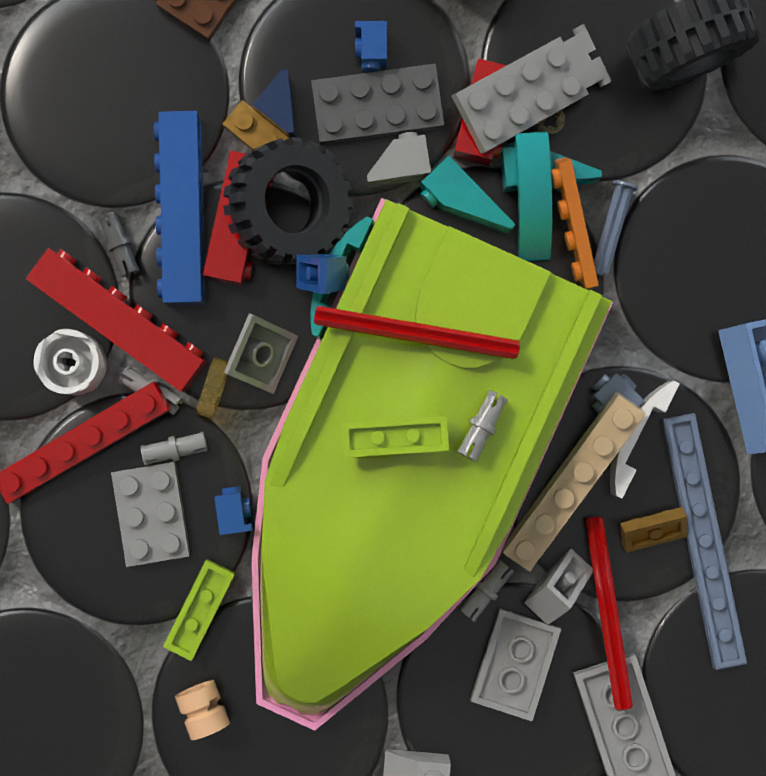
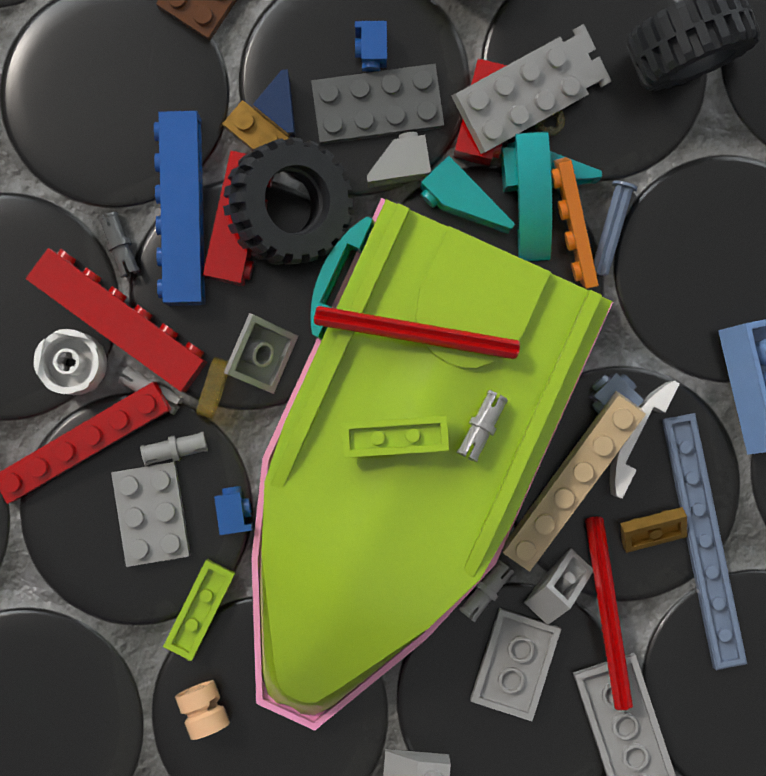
(321, 273): blue slope -> none

